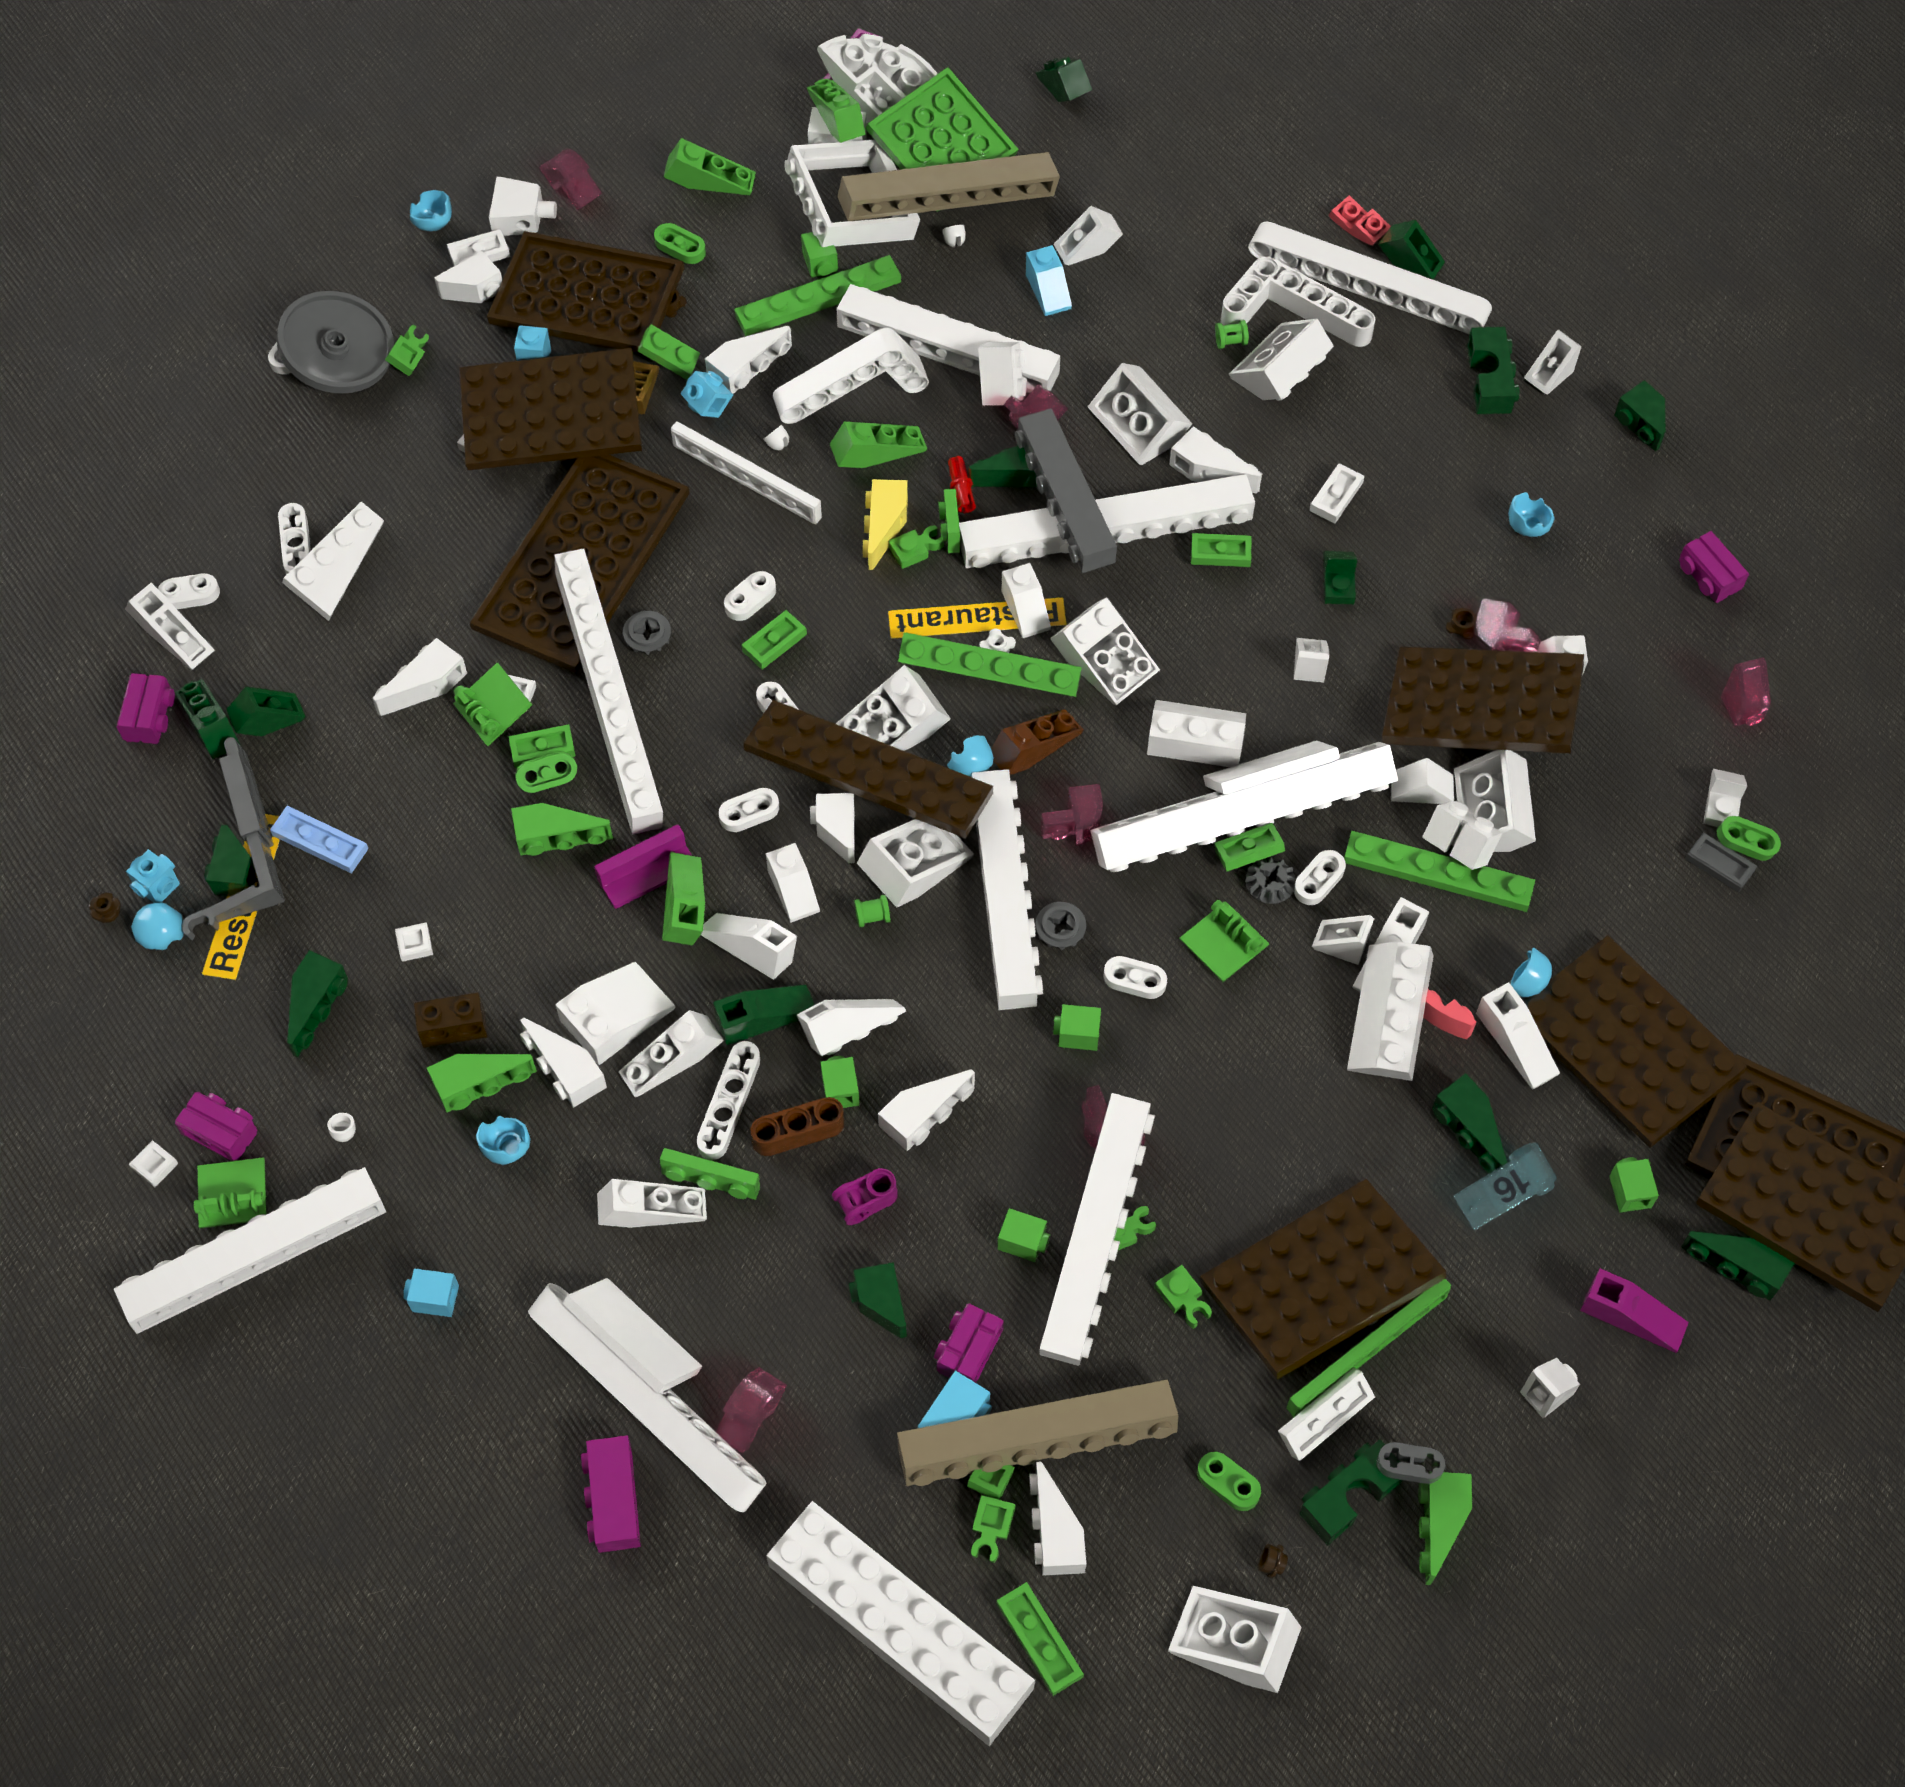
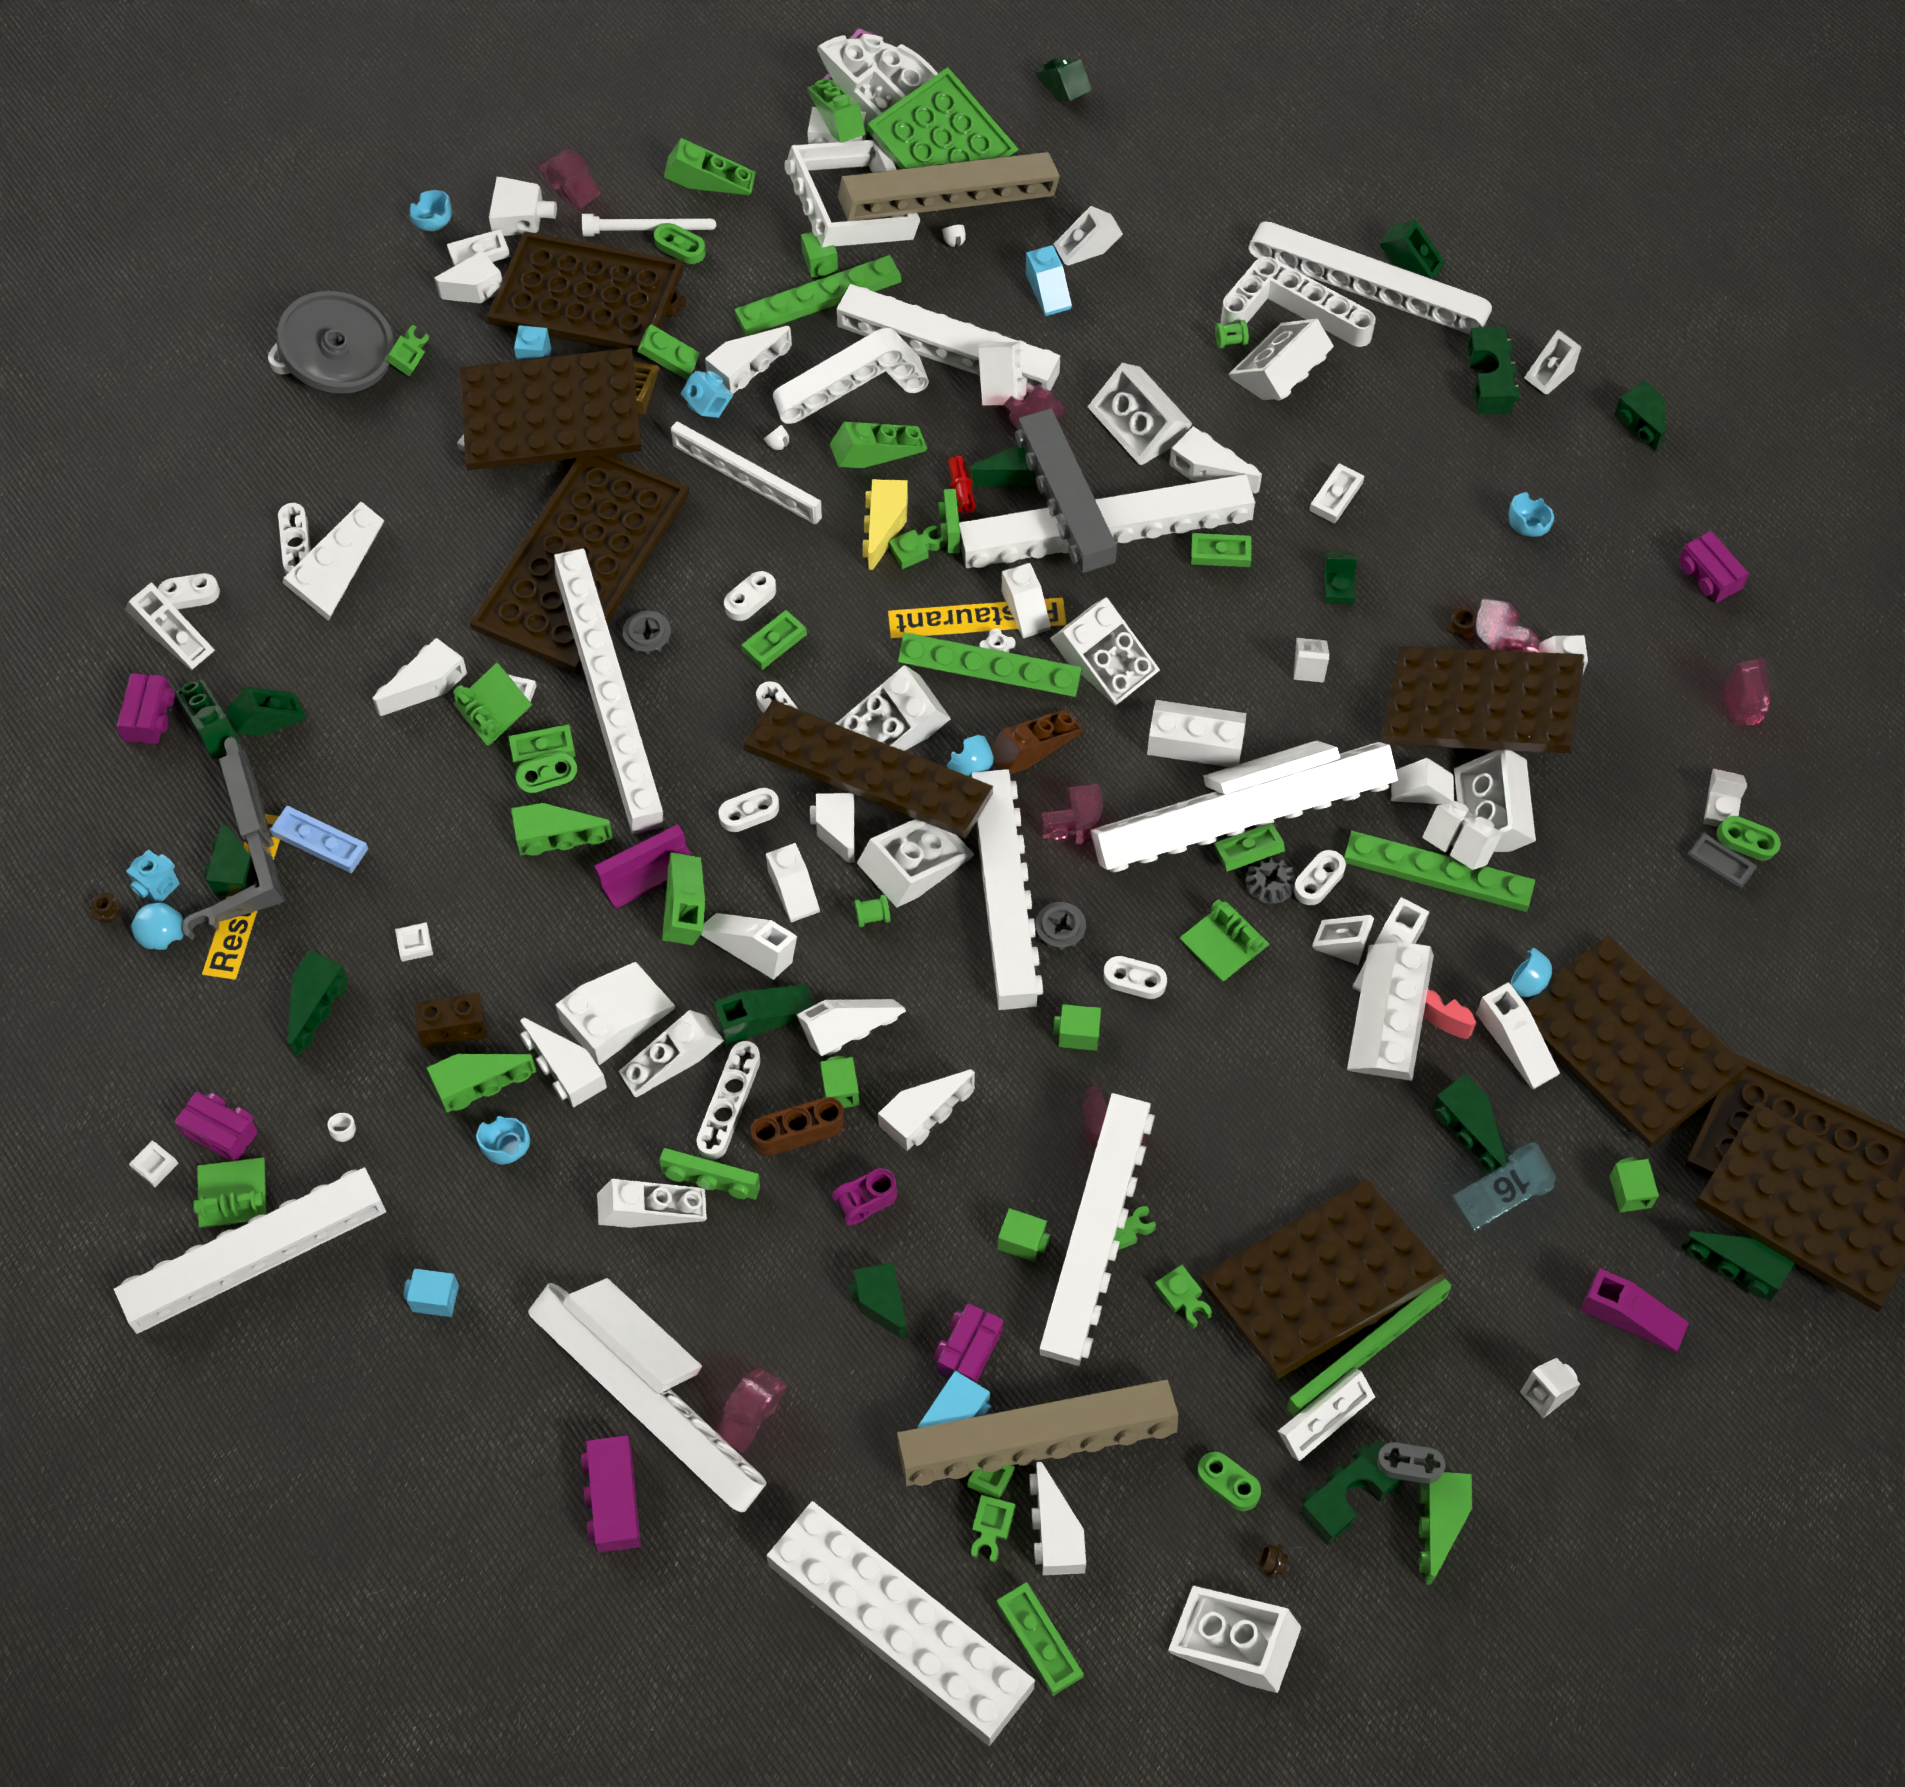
(593, 224): none -> white piece
(1356, 221): coral slope -> none

